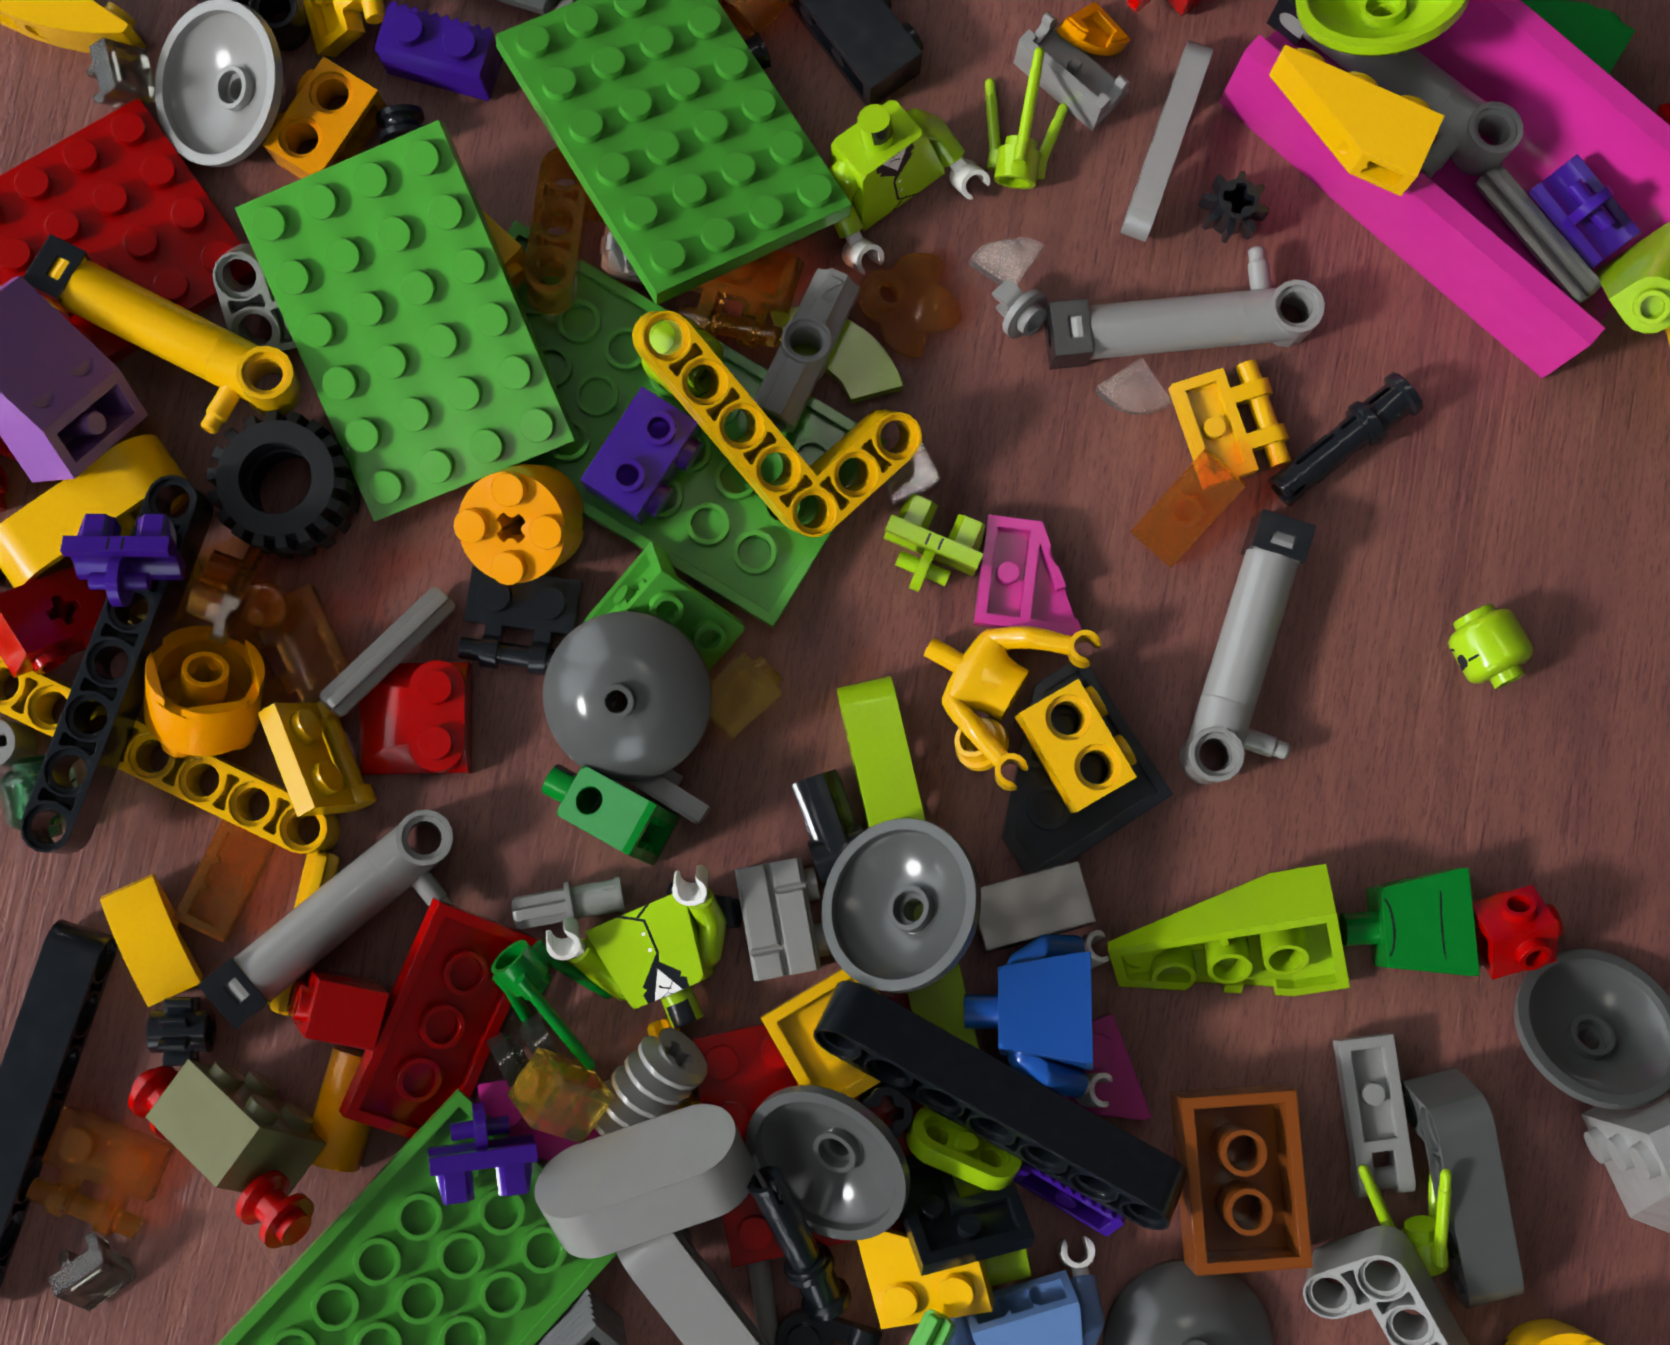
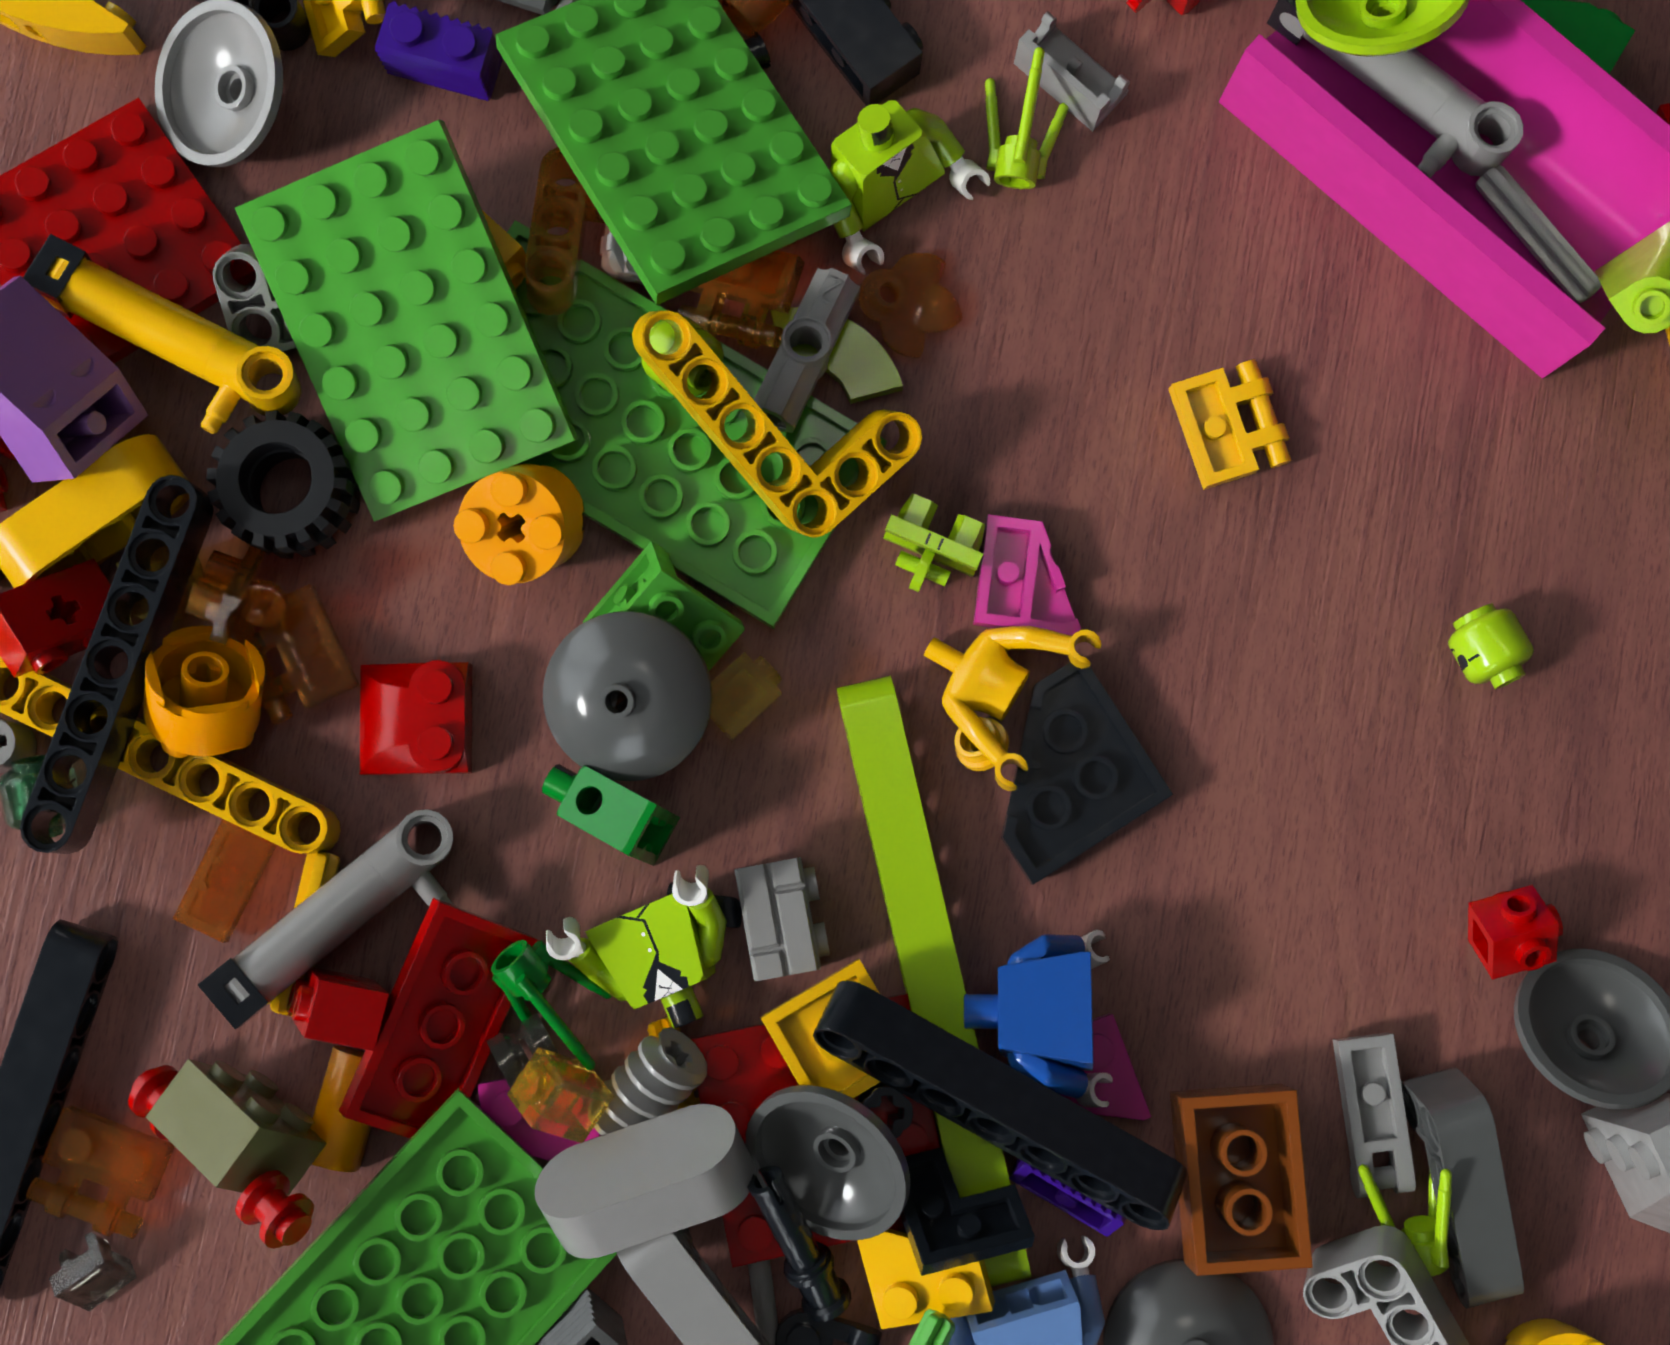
(121, 73): clear smoke tile -> none
(124, 562): dark purple hips -> none
(150, 940): yellow slope -> none
(181, 1030): black gear -> none
(315, 759): yellow plate -> none
(339, 131): light orange brick -> none
(387, 651): light grey axle -> none
(398, 120): black bush -> none
(509, 1156): dark purple hips -> none
(540, 606): black plate -> none
(573, 901): light grey axle -> none
(643, 457): dark purple brick -> none
(666, 790): light grey plate -> none
(826, 819): black piece -> none
(874, 898): dark grey dish -> none
(913, 477): clear tile -> none
(960, 1152): lime plate -> none
(1006, 259): clear tile -> none
(1021, 311): light grey plate -> none
(1033, 906): black hinge -> none
(1063, 753): yellow brick -> none
(1093, 31): light orange tile -> none
(1134, 390): clear tile -> none
(1166, 141): light grey beam -> none
(1184, 323): light grey piece -> none
(1188, 507): clear orange plate -> none
(1247, 200): black gear -> none
(1258, 934): lime wedge -> none
(1271, 559): light grey piece -> none
(1362, 124): yellow slope -> none
(1363, 425): black pin -> none
(1418, 924): green torso -> none
(1584, 211): dark purple hips -> none

